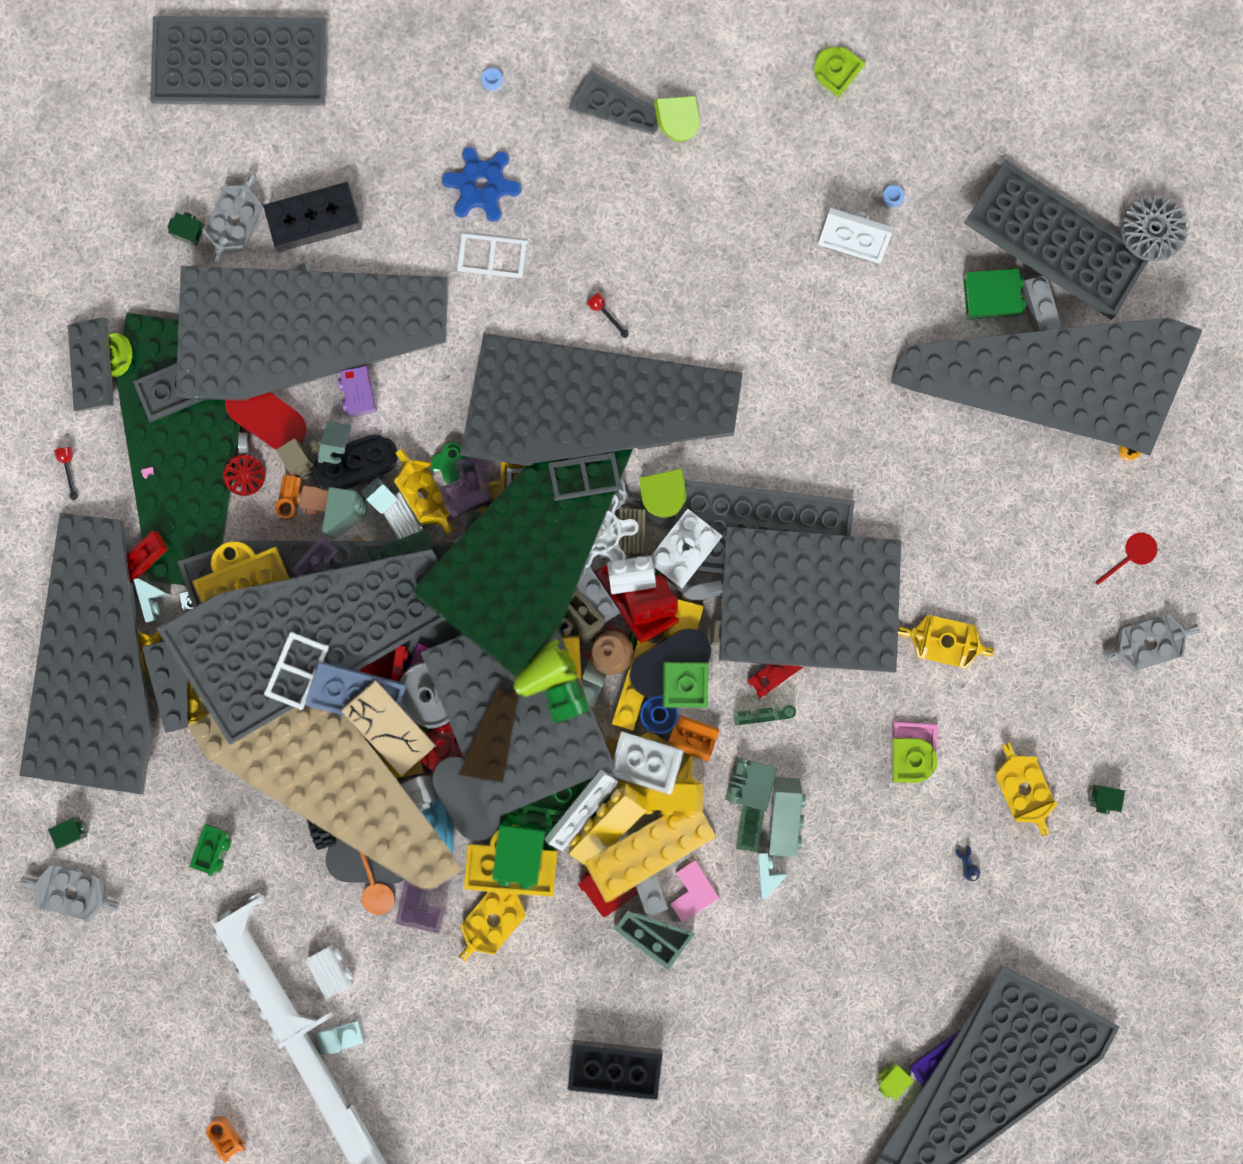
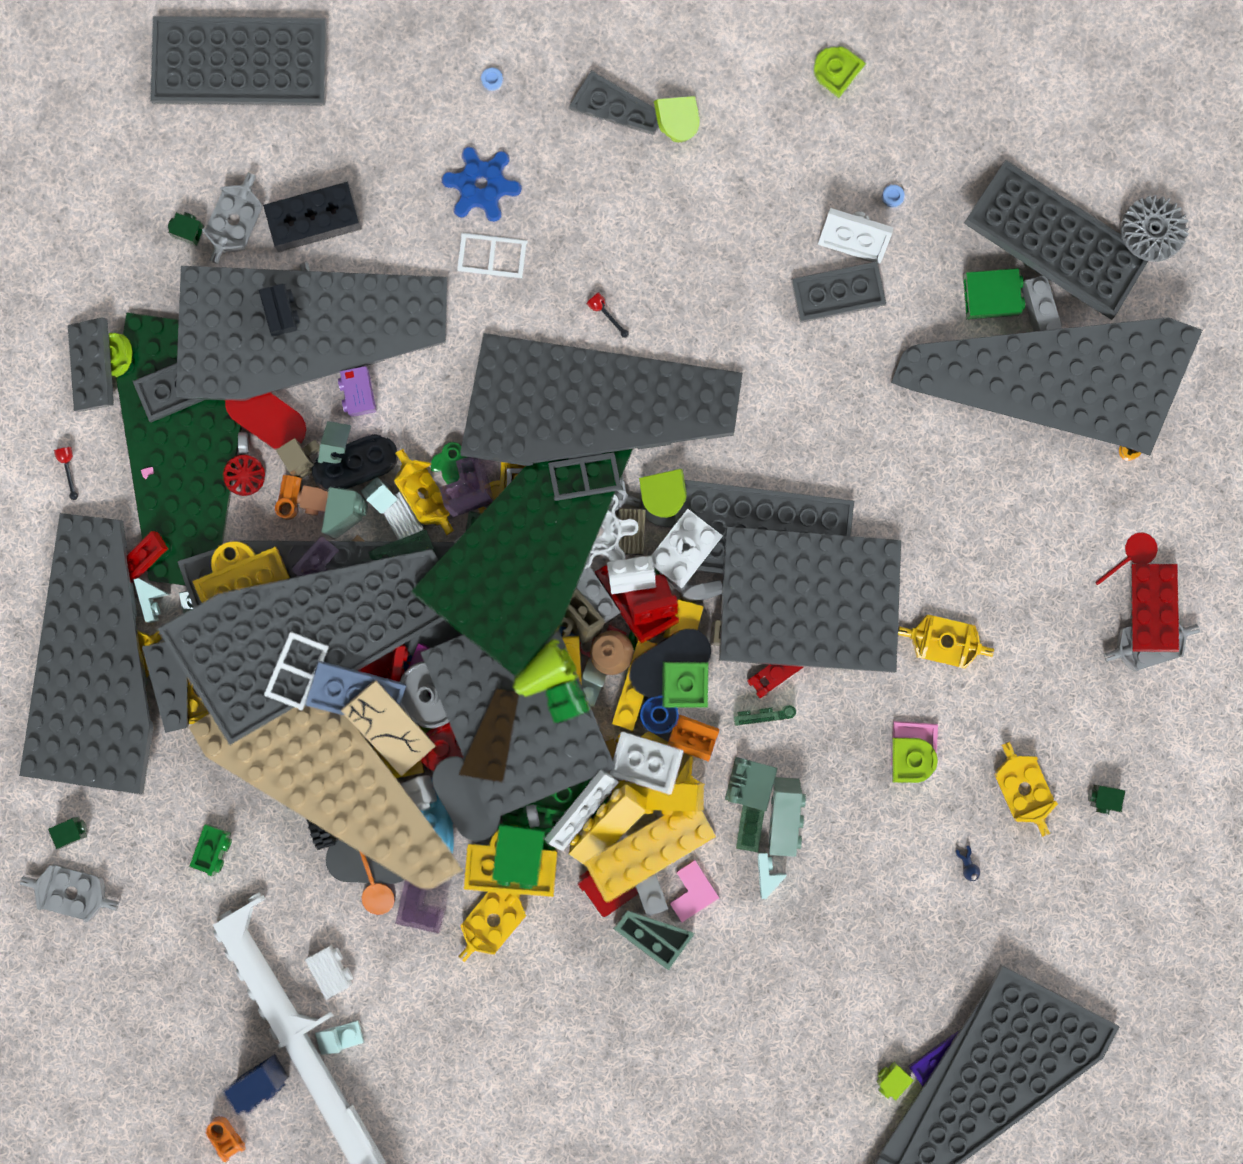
(256, 1085): none -> dark blue brick
(278, 309): none -> black brick
(532, 815): none -> light grey tile
(620, 1084): black brick -> none
(838, 292): none -> dark grey plate
(1155, 608): none -> red plate

